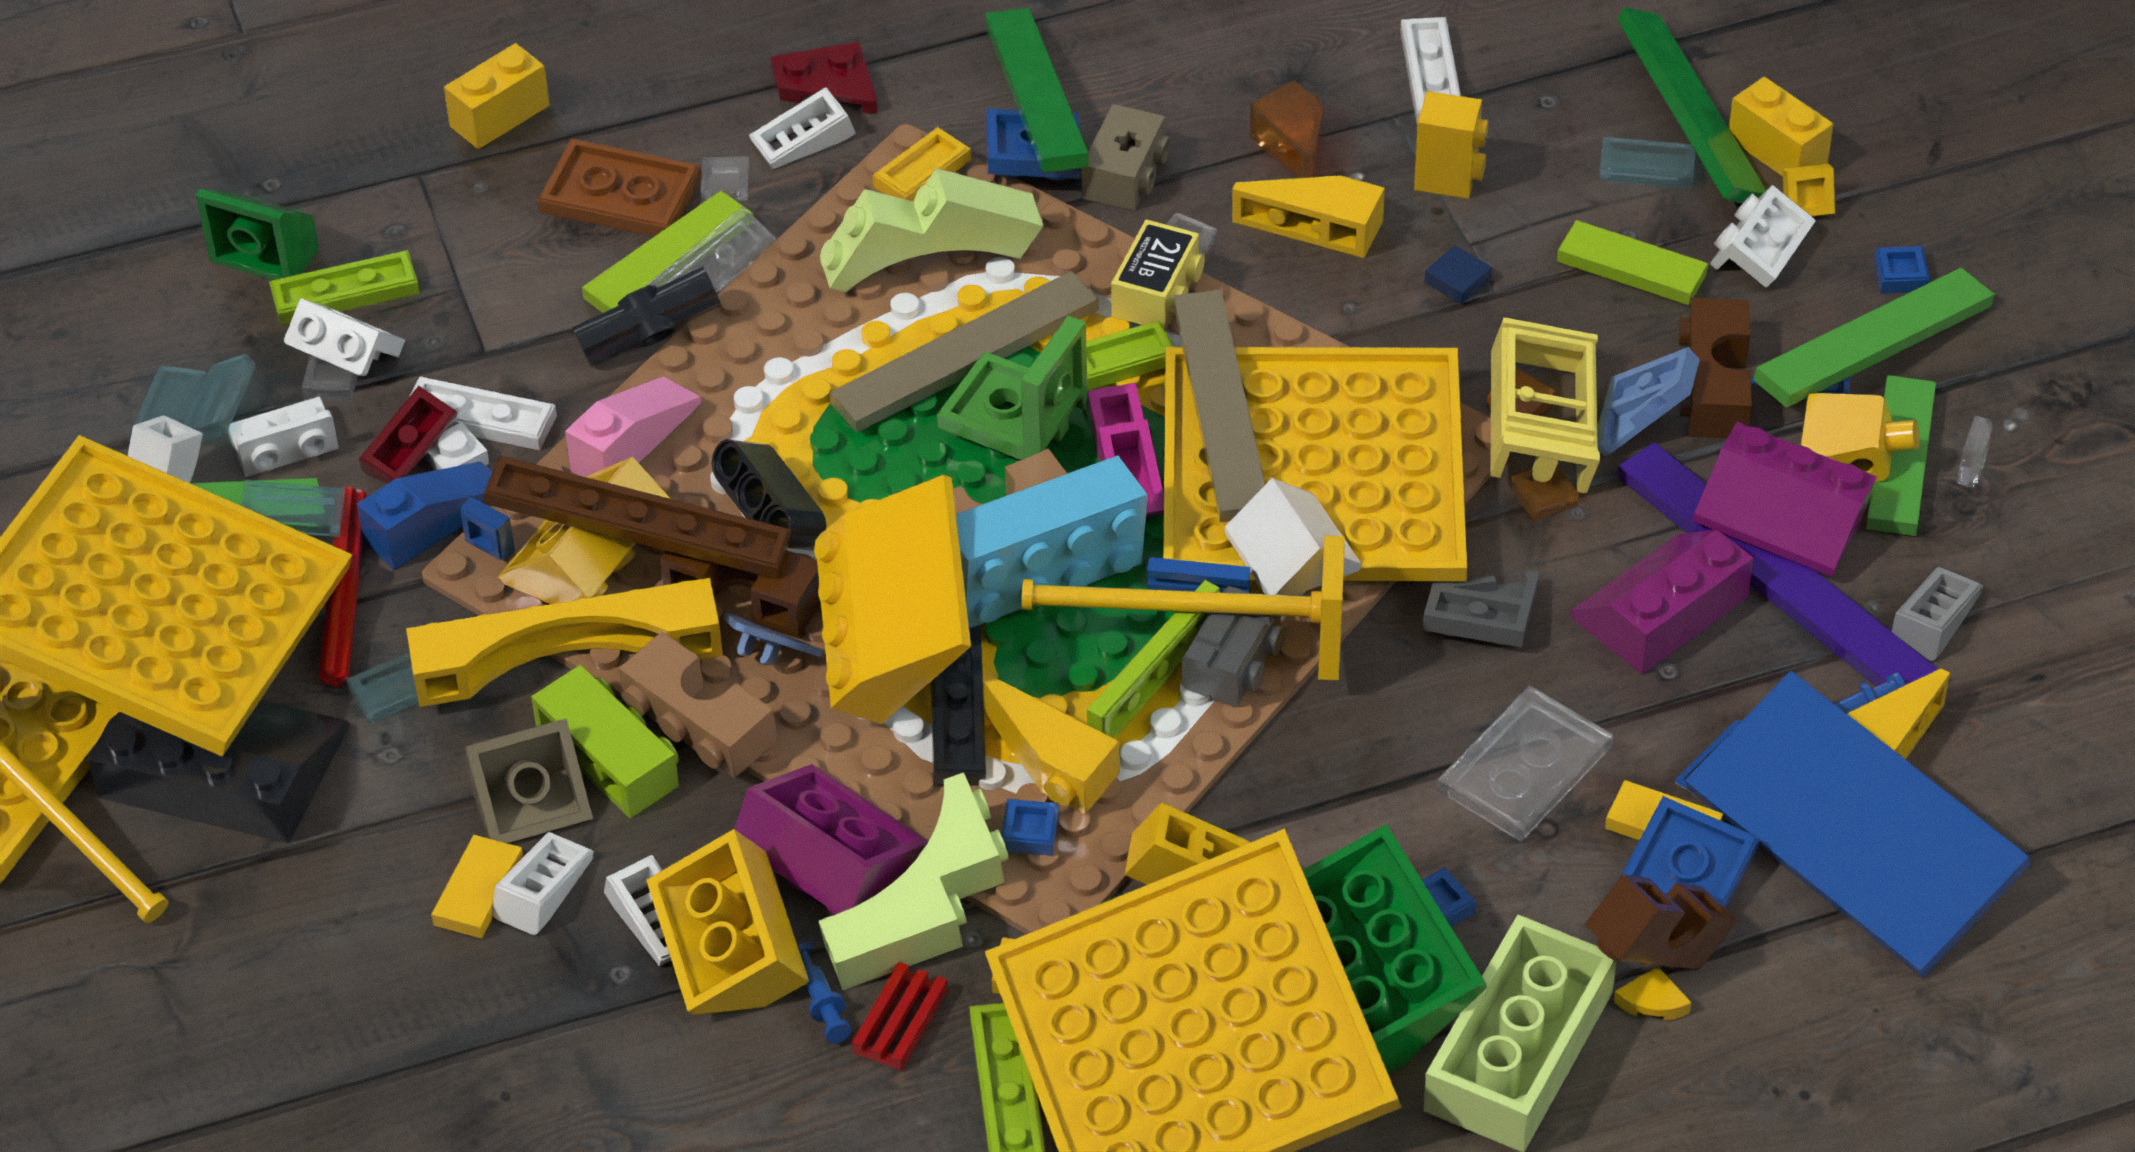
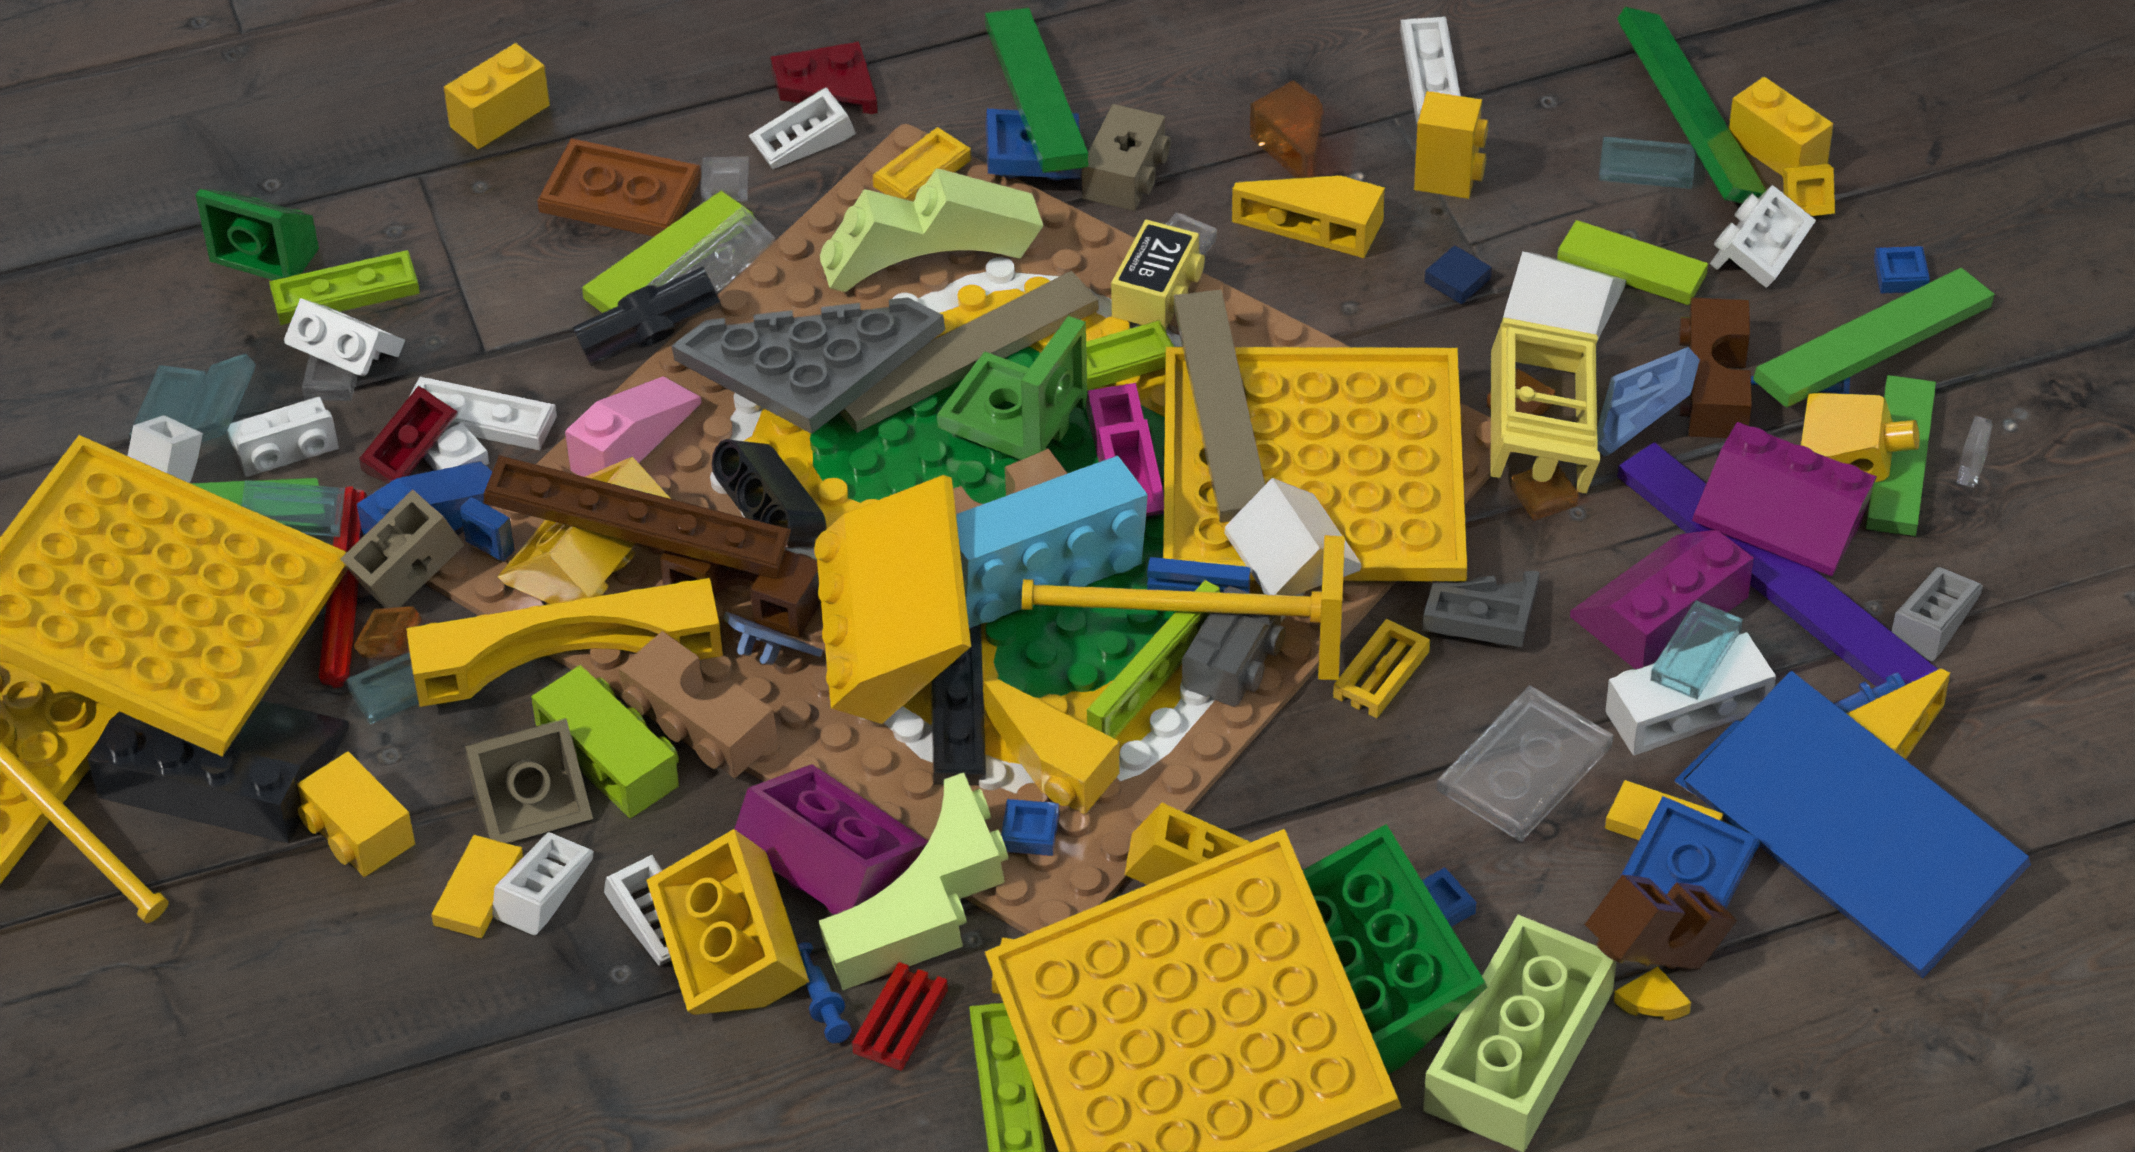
(355, 814): none -> yellow brick
(386, 632): none -> clear orange tile
(402, 551): none -> dark tan brick
(809, 364): none -> dark grey plate
(1364, 696): none -> yellow tile
(1562, 294): none -> white slope
(1656, 715): none -> white brick
(1696, 649): none -> clear light blue tile

